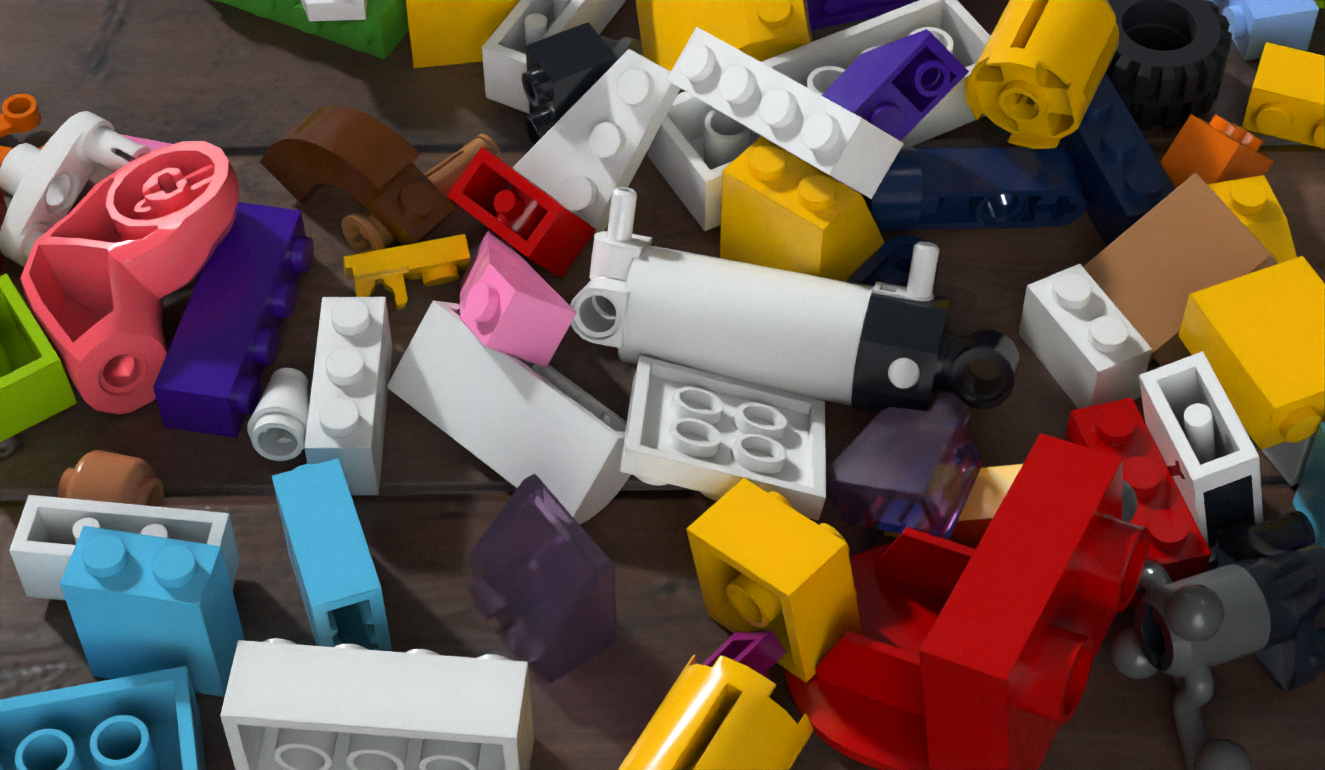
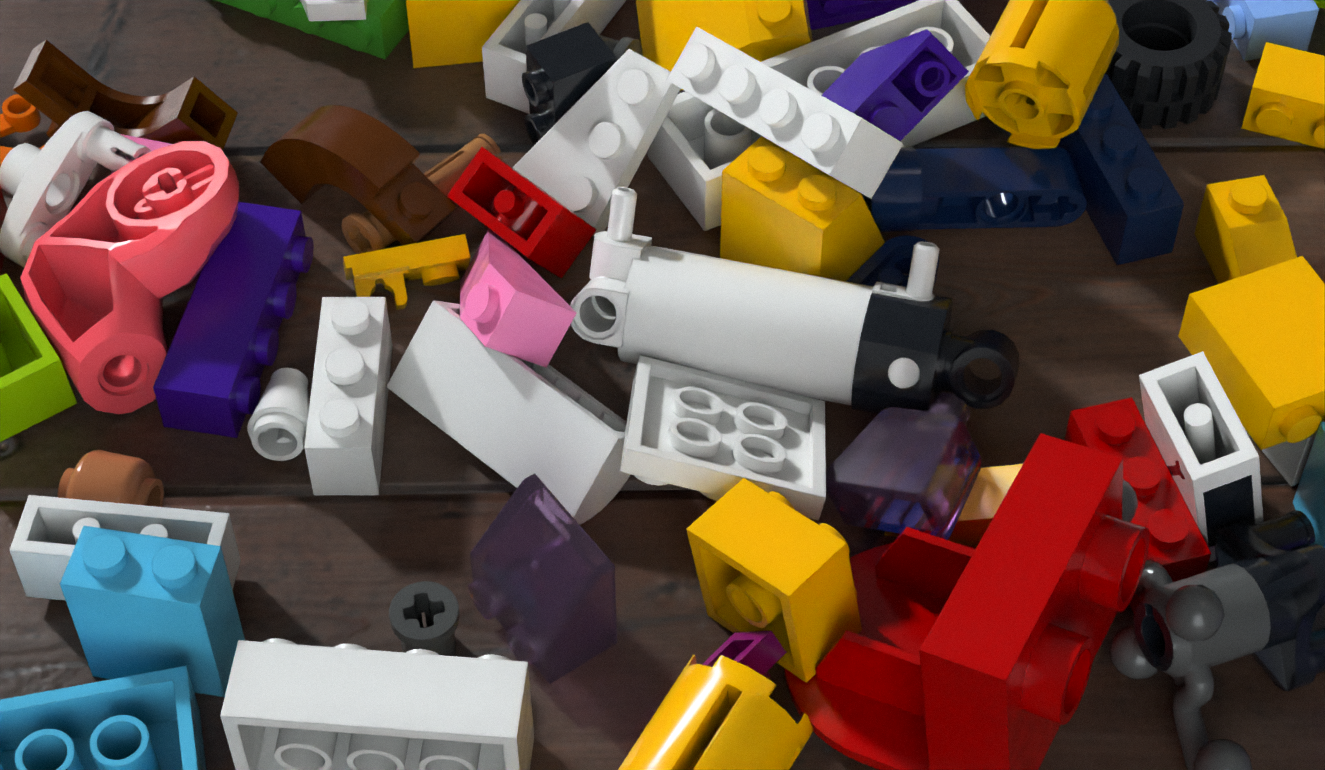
(63, 89): none -> reddish brown arch
(331, 557): medium azure brick -> none
(440, 612): none -> dark grey bush
(1083, 338): white brick -> none
(1172, 252): medium nougat brick -> none
(1215, 152): orange slope -> none

